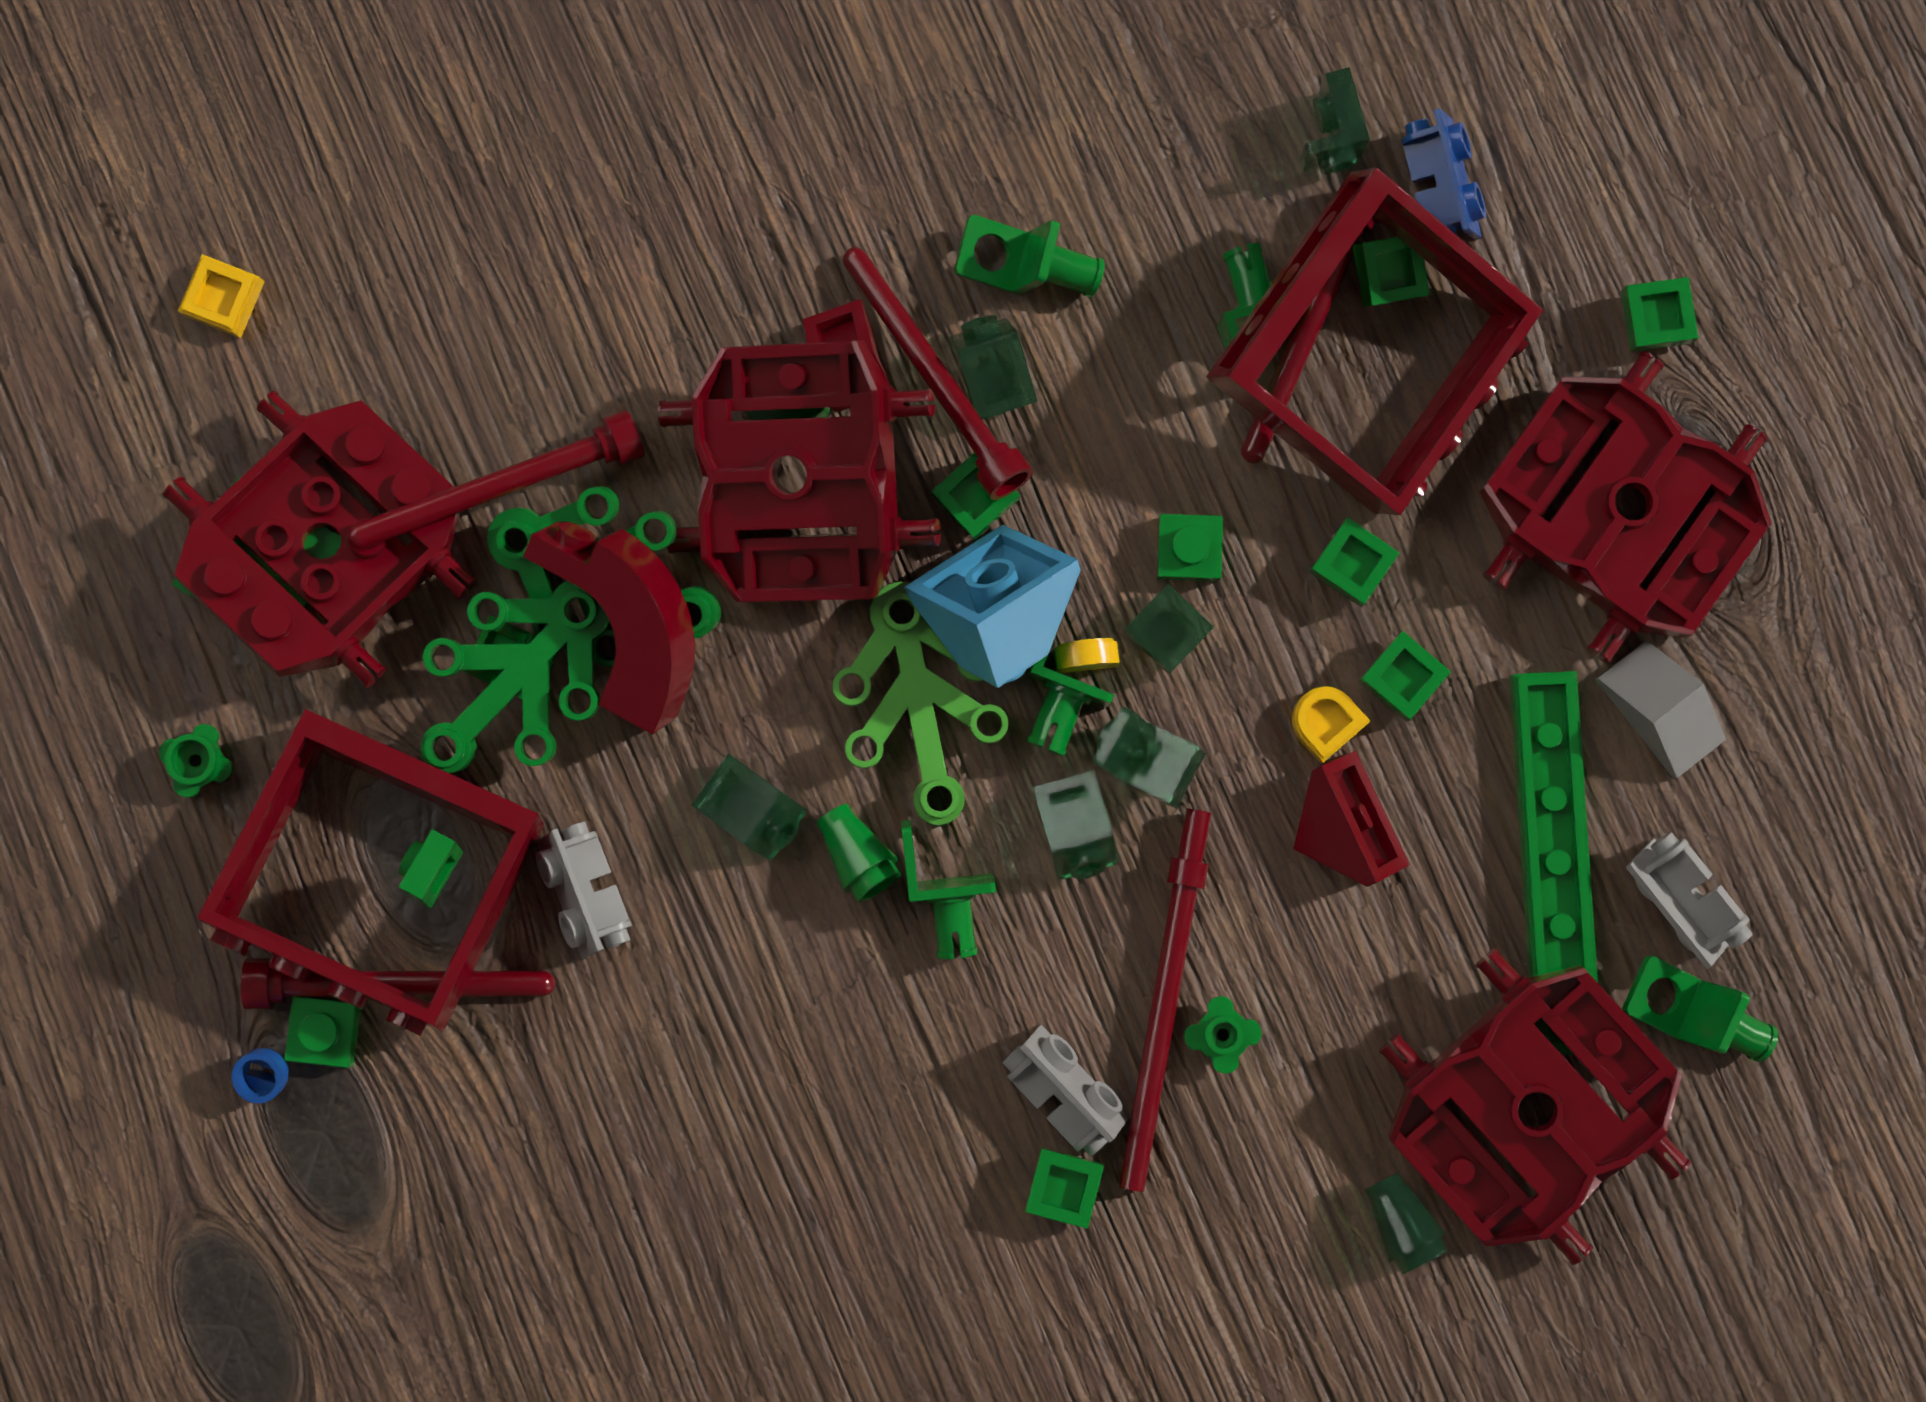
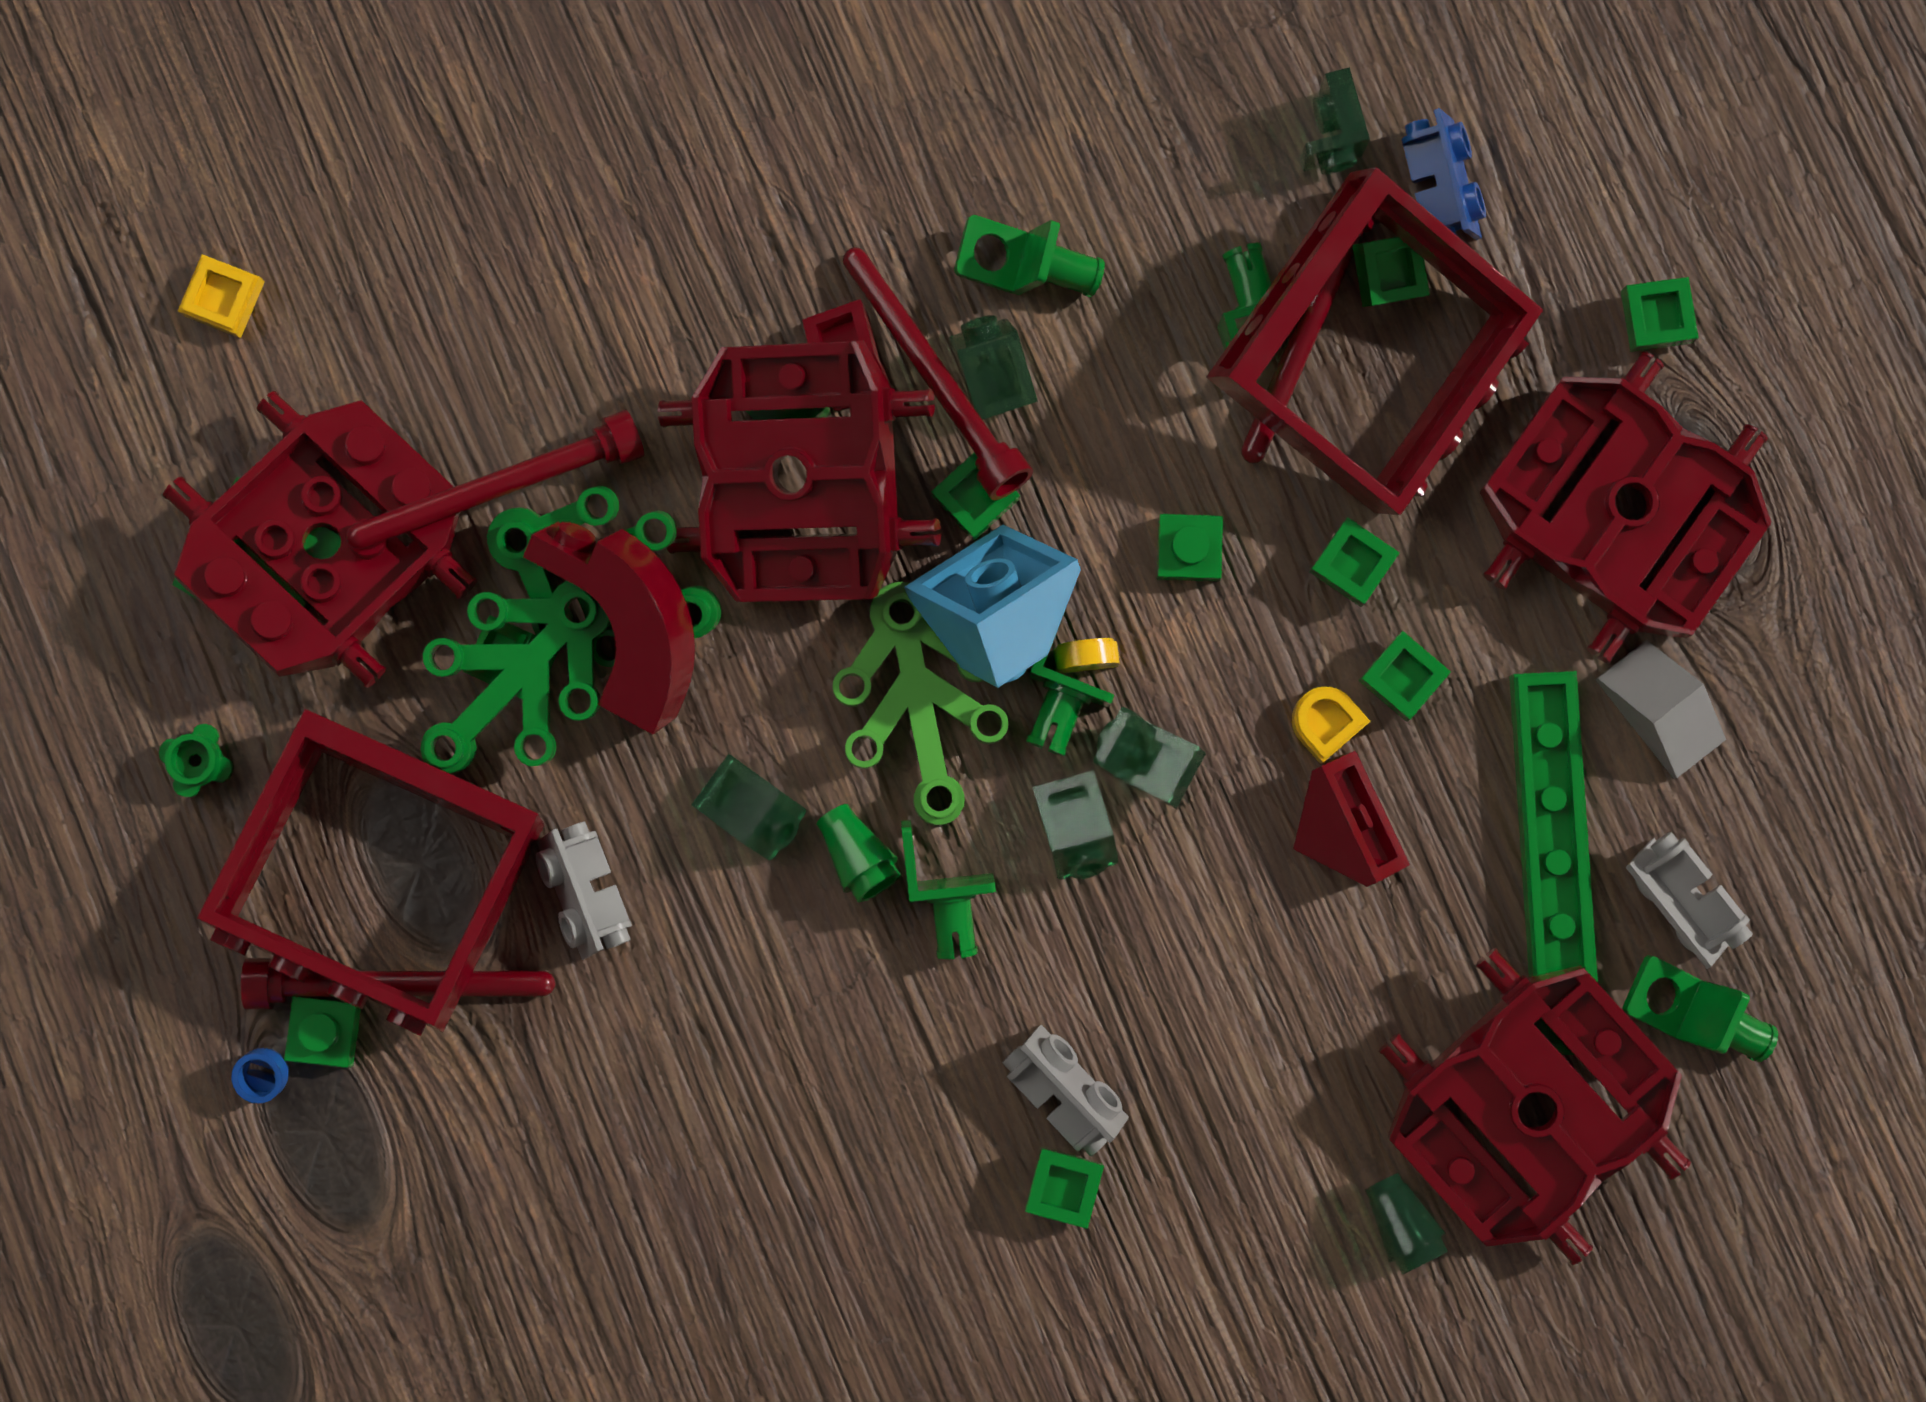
(428, 867): green plate -> none
(1168, 629): clear green plate -> none
(1187, 875): dark red bar -> none
(1222, 1016): green plate -> none

